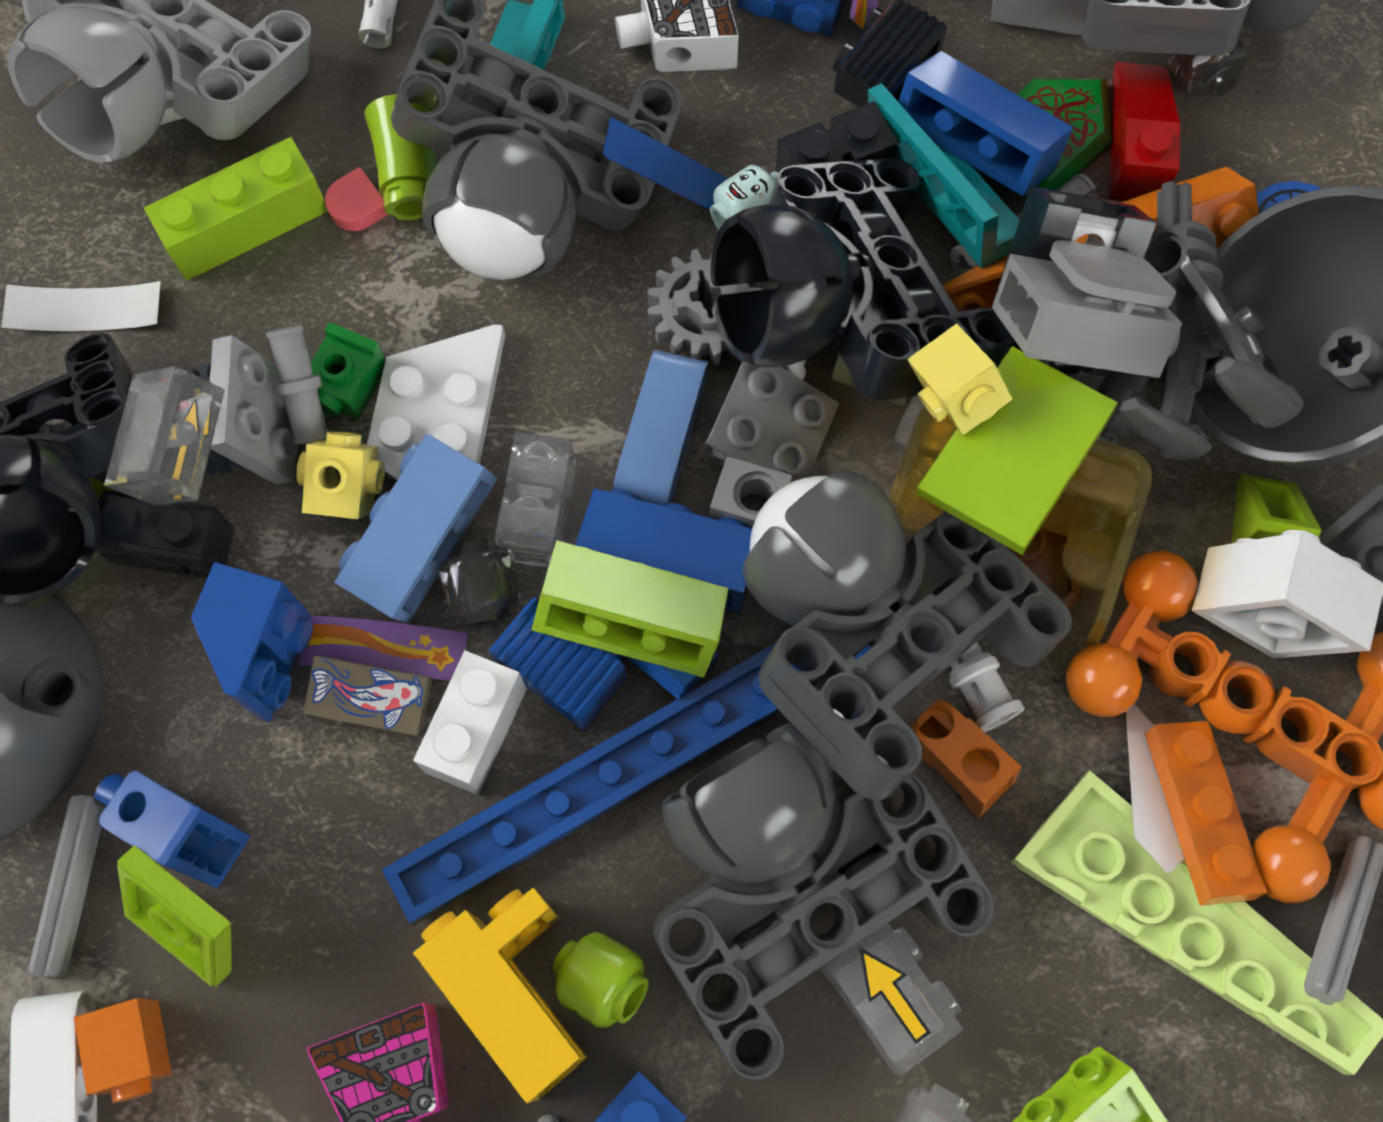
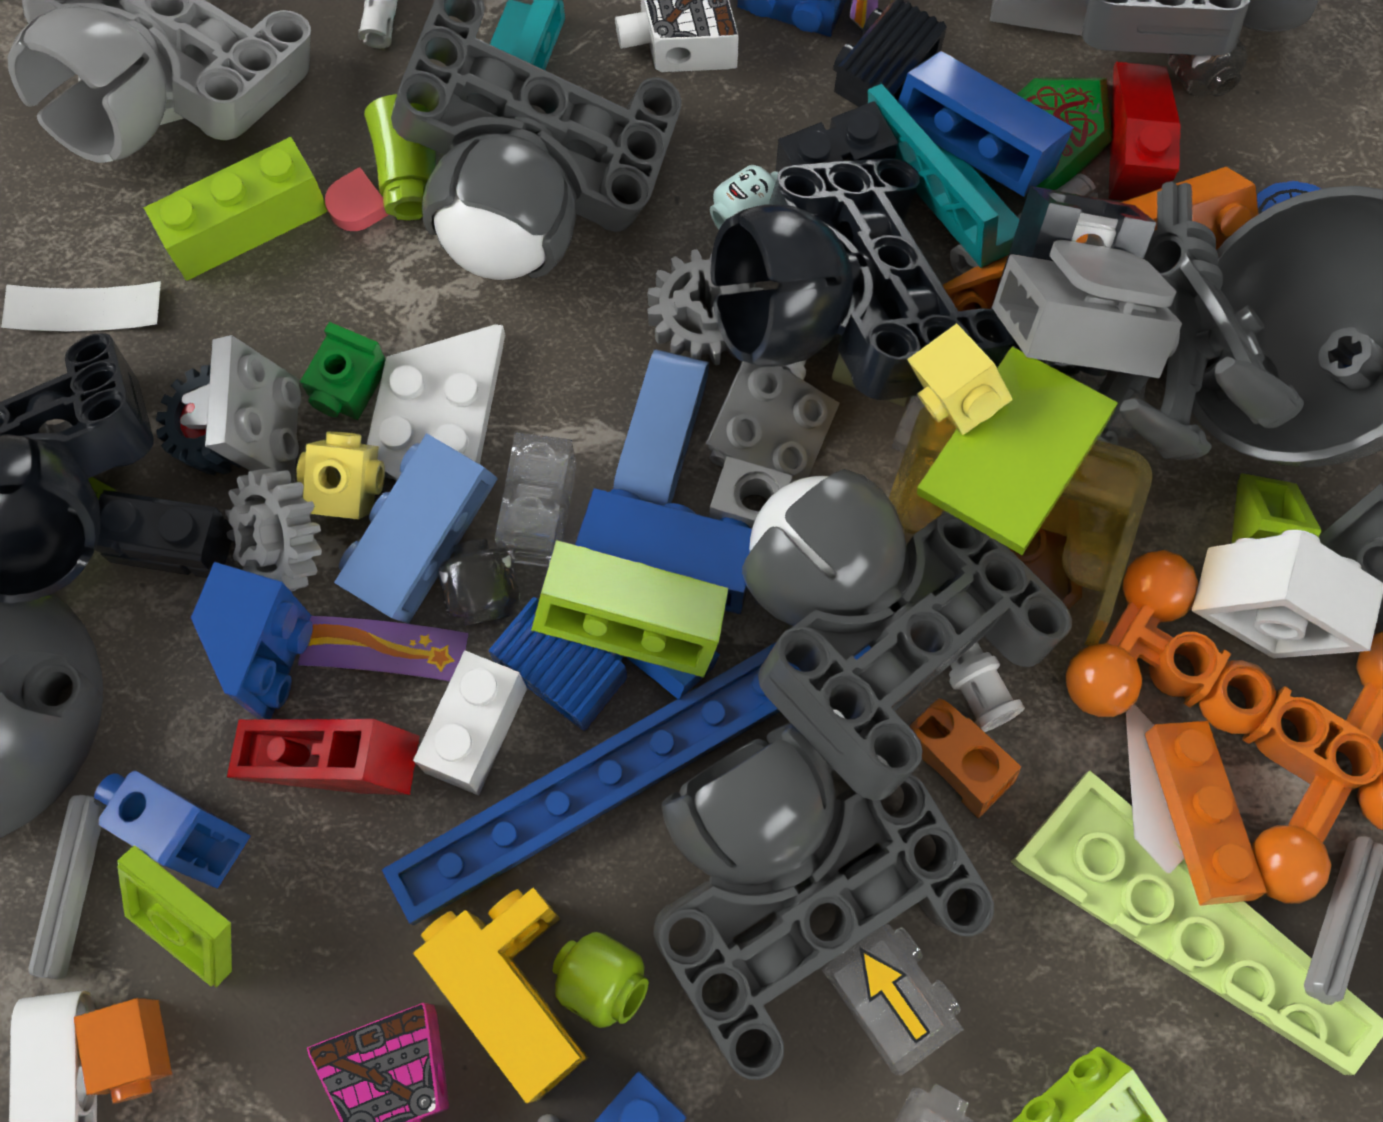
(165, 436): clear brick -> none
(273, 527): none -> light grey gear
(297, 384): light grey pin -> none
(325, 754): none -> red slope
(367, 695): tile -> none
(661, 163): blue sticker -> none

